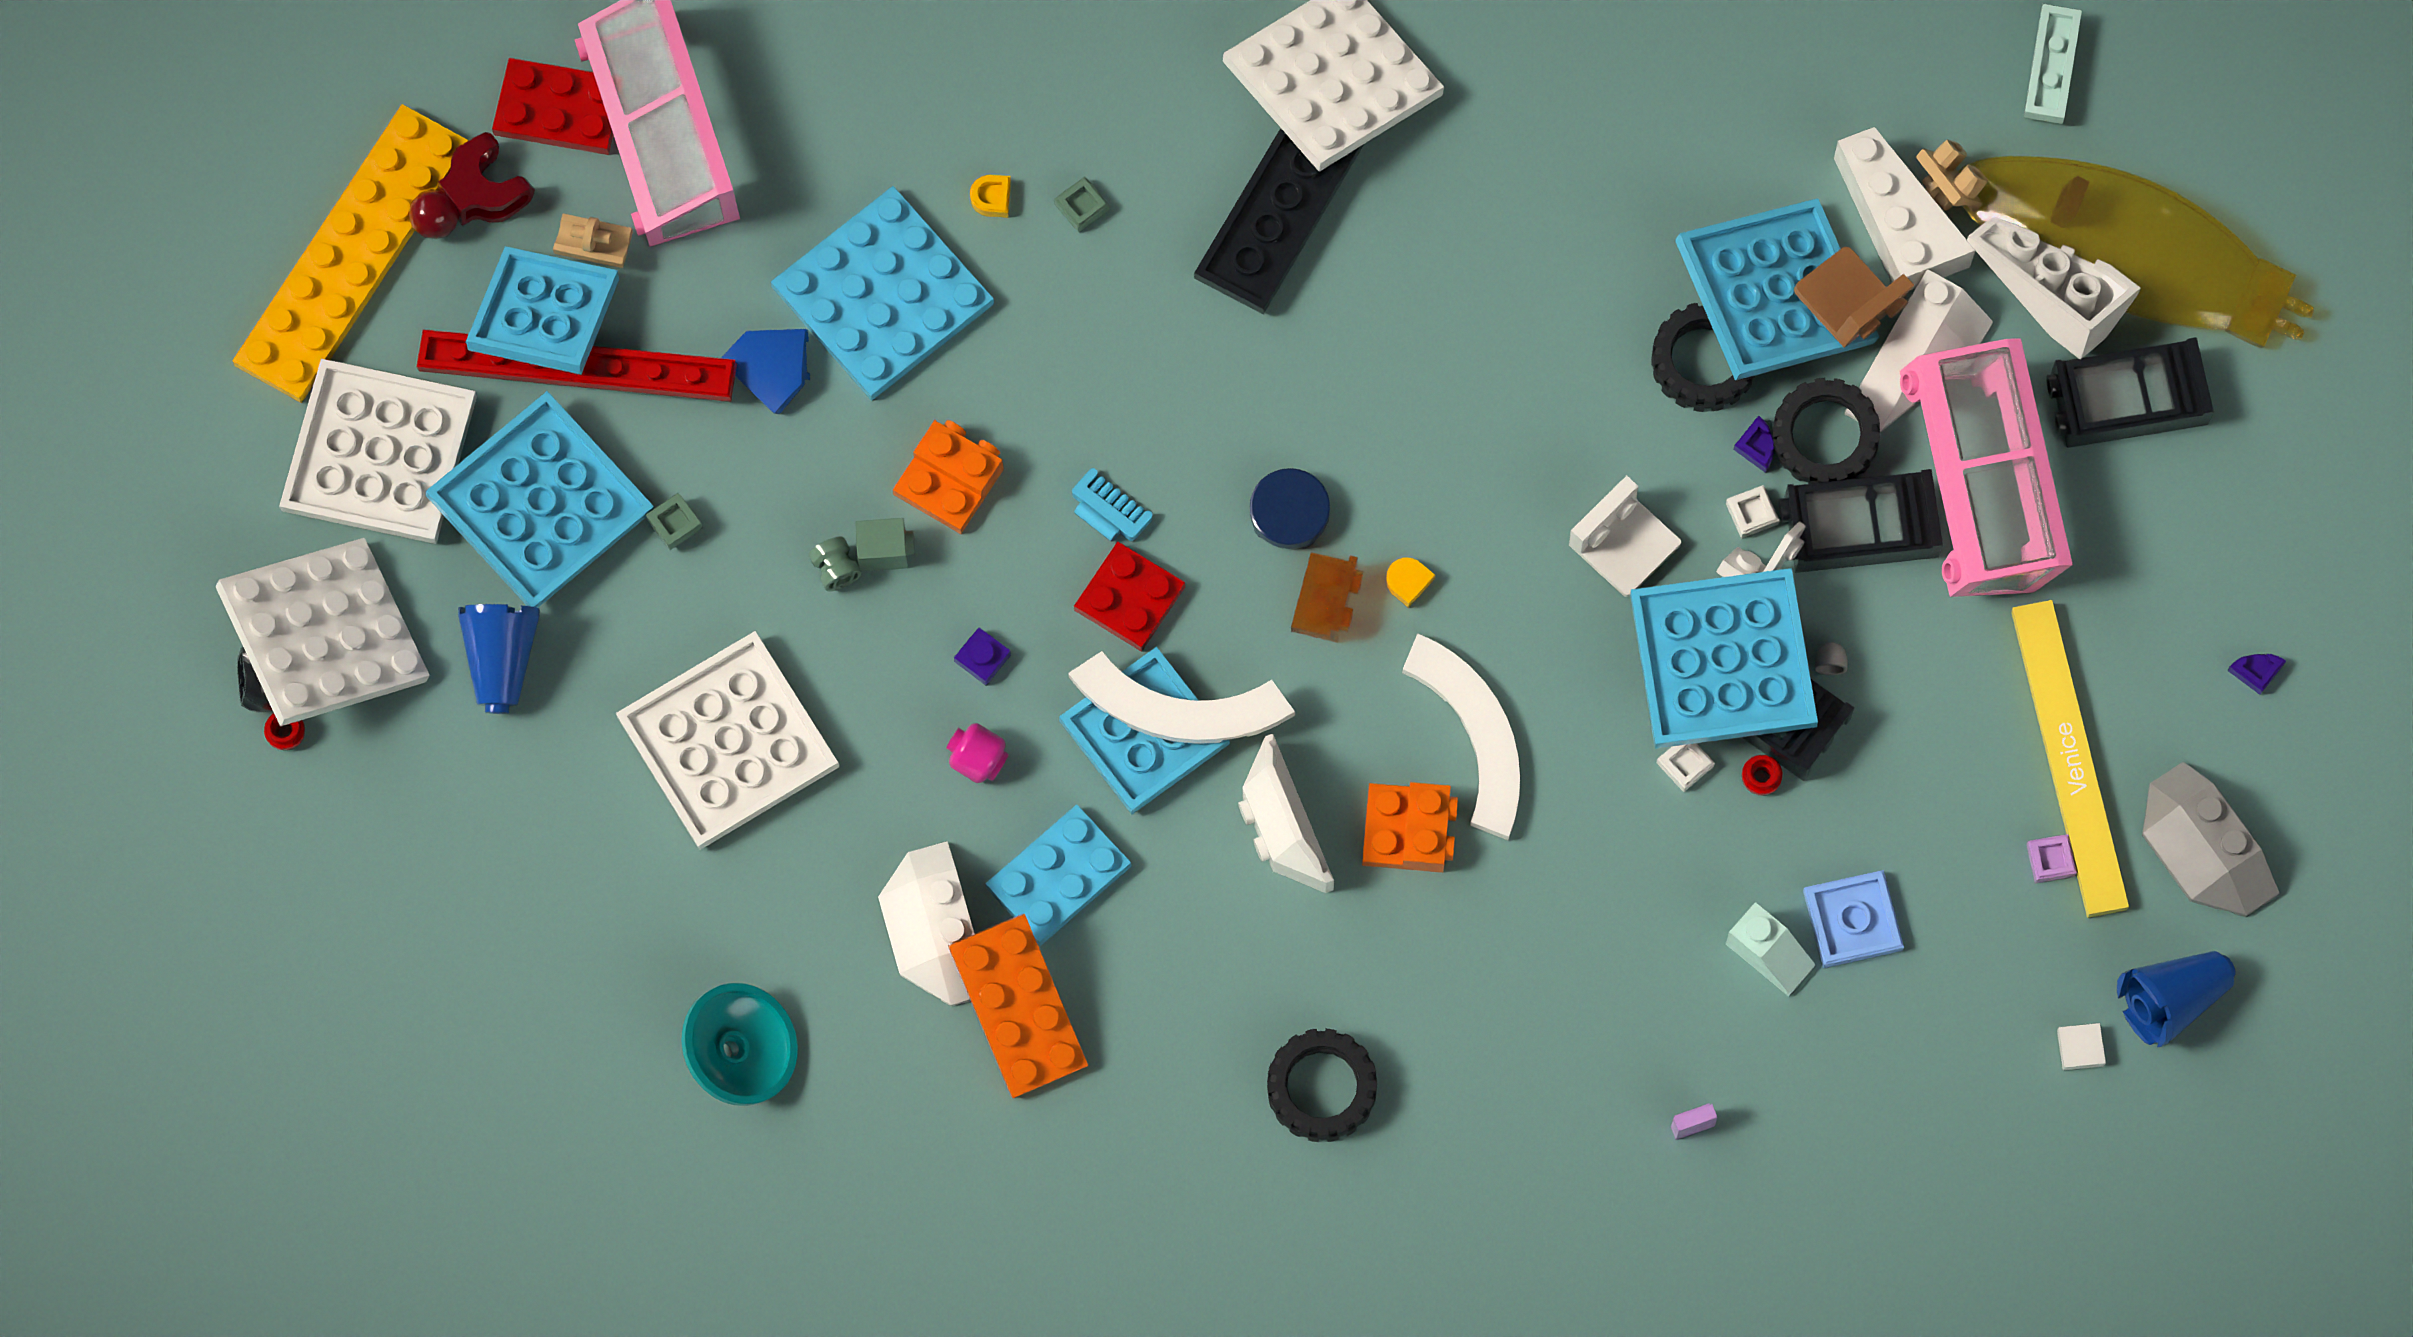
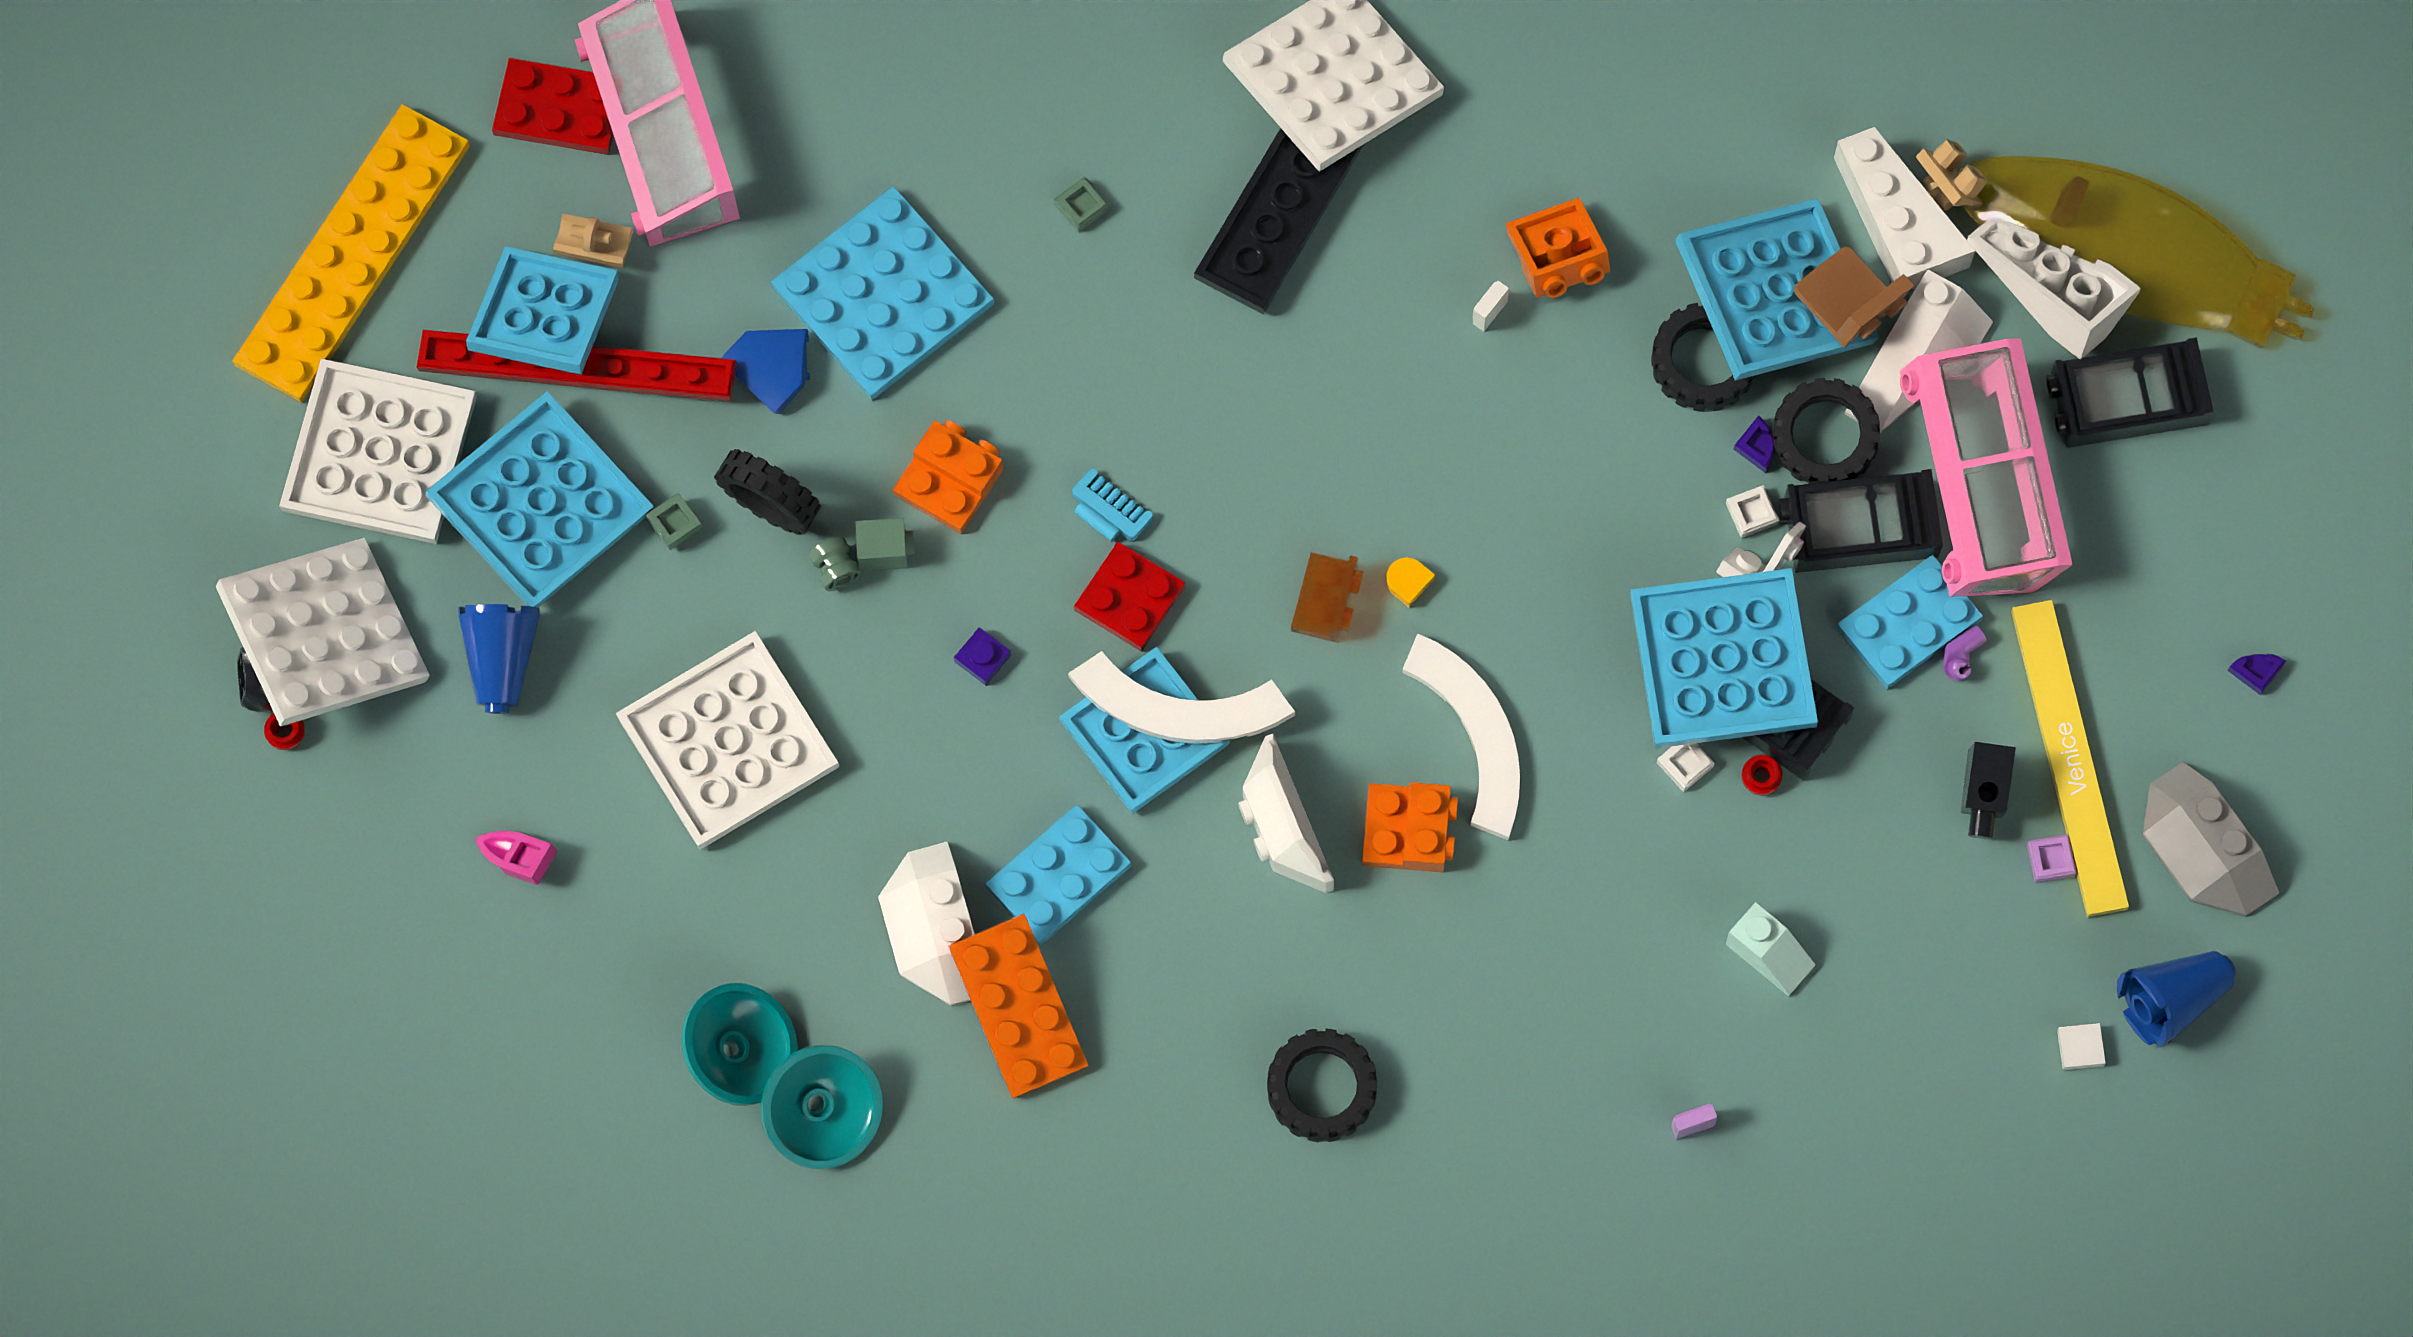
(467, 194): dark red piece -> none
(517, 854): none -> dark pink plate
(767, 491): none -> black tyre
(846, 1111): none -> teal dish
(977, 753): dark pink head -> none
(991, 195): yellow tile -> none
(1289, 508): dark blue tile -> none
(1490, 305): none -> white tile
(1559, 248): none -> orange plate
(1623, 539): white bracket -> none
(1831, 659): light grey hinge -> none
(1853, 919): light blue tile -> none
(1908, 623): none -> medium azure plate
(1958, 653): none -> medium lavender arm
(1989, 769): none -> black torso
(2052, 64): light aqua plate -> none

